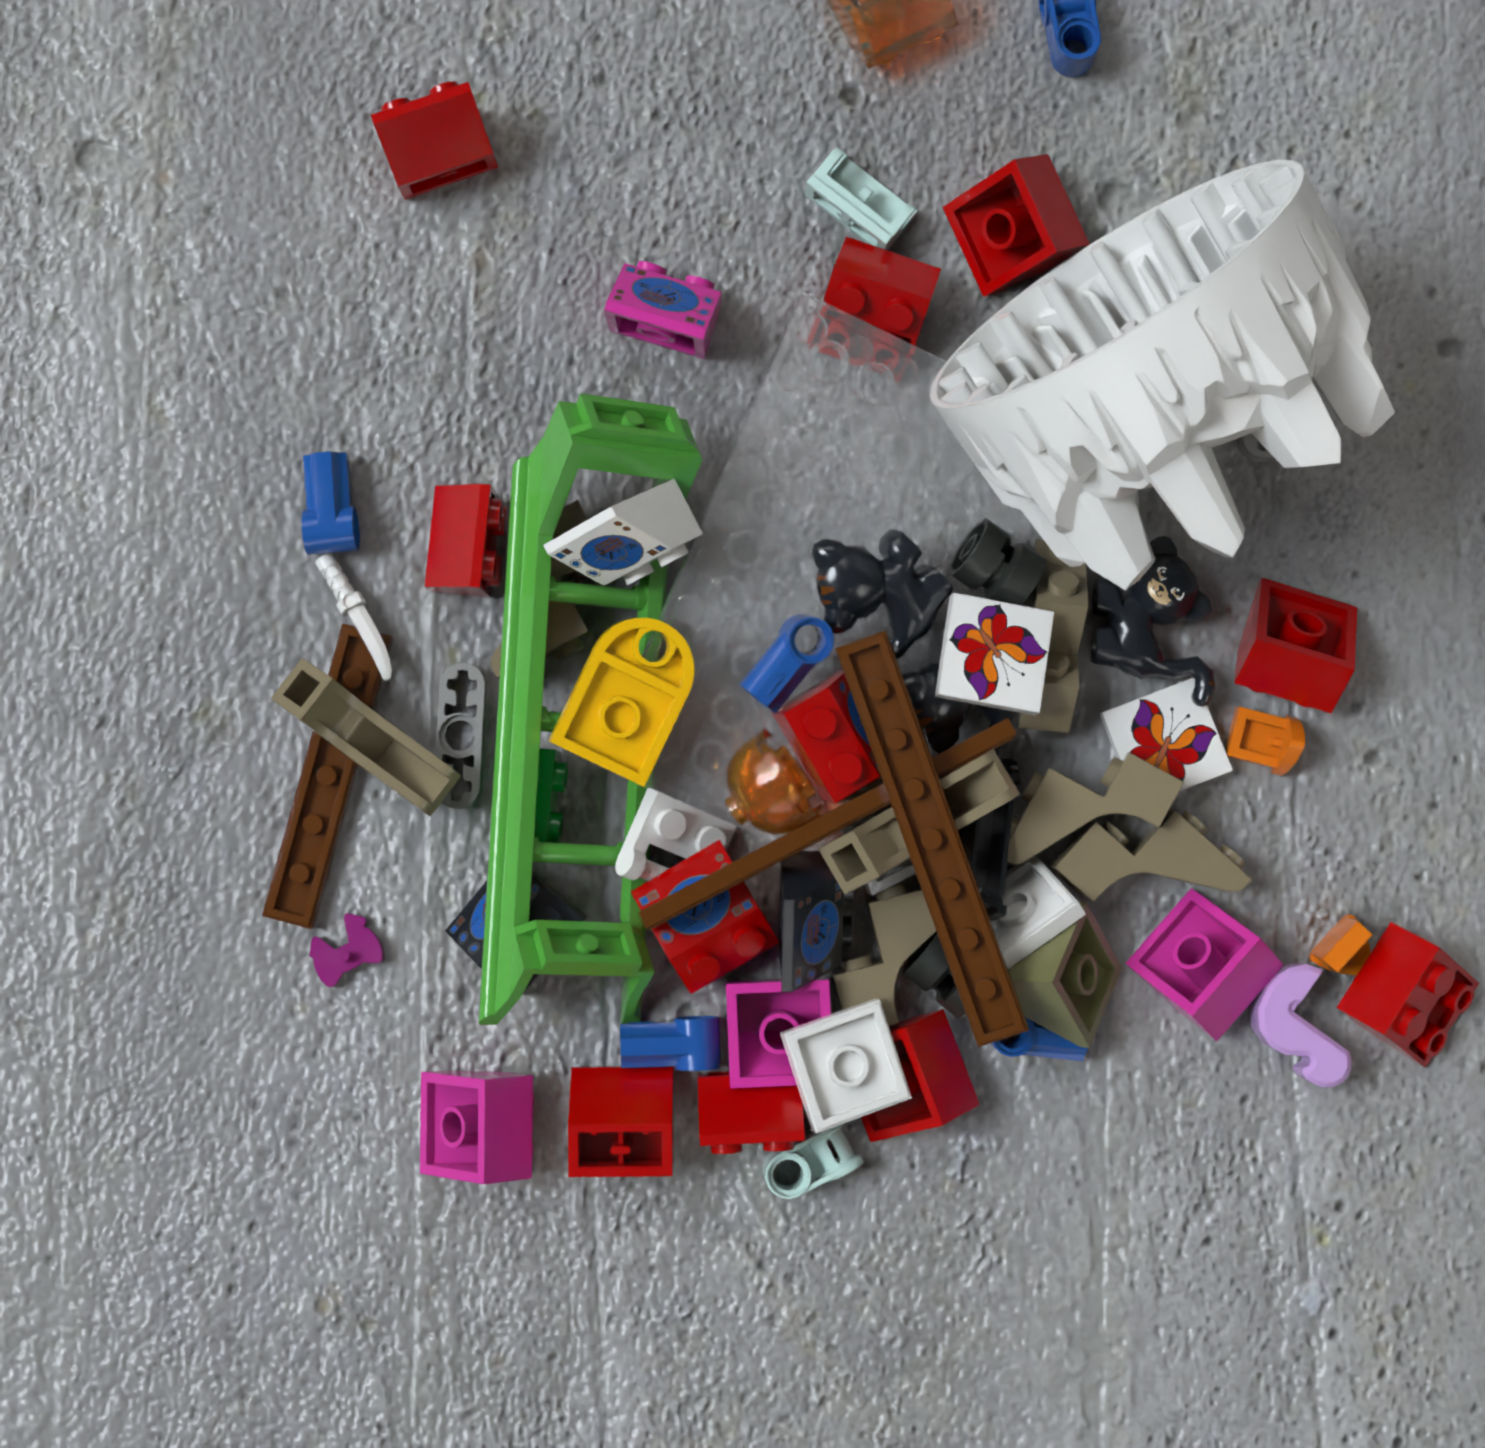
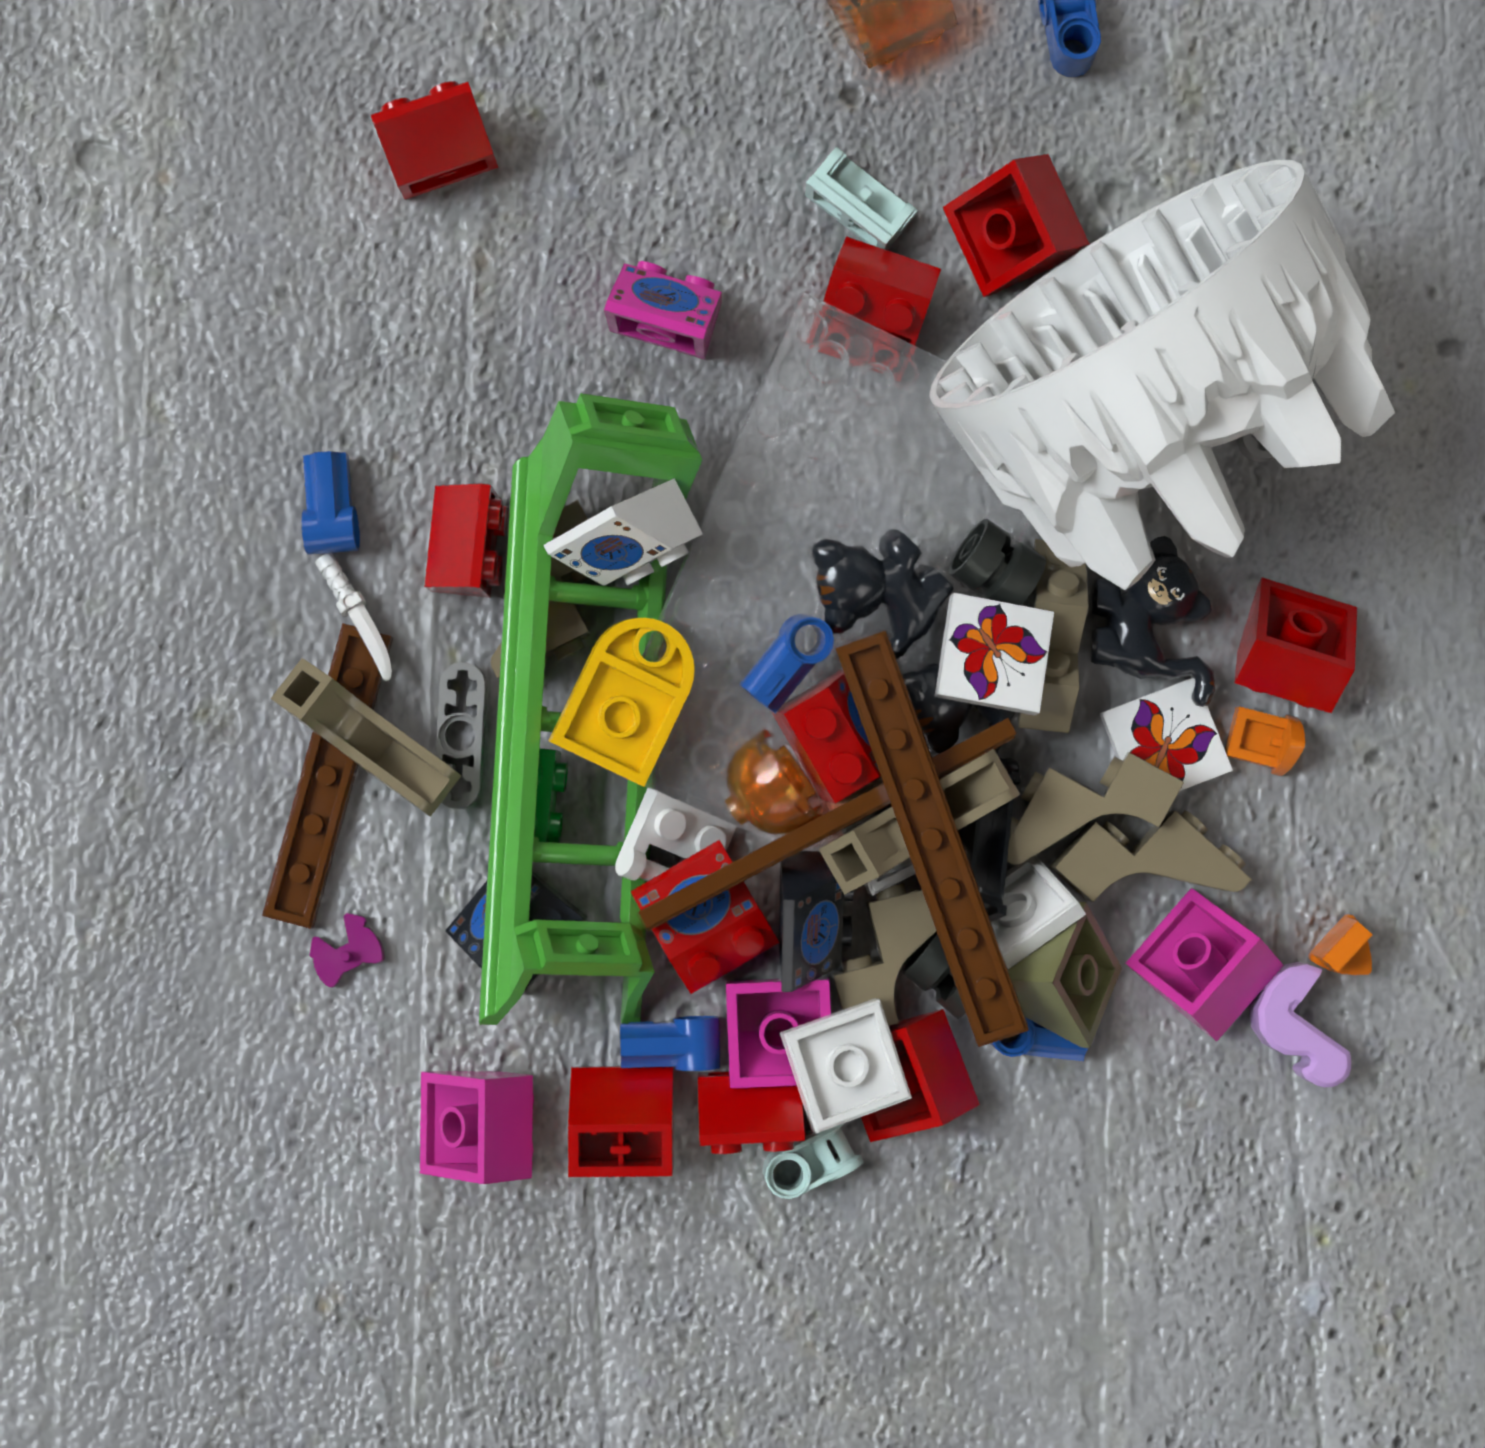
(1409, 994): red slope -> none

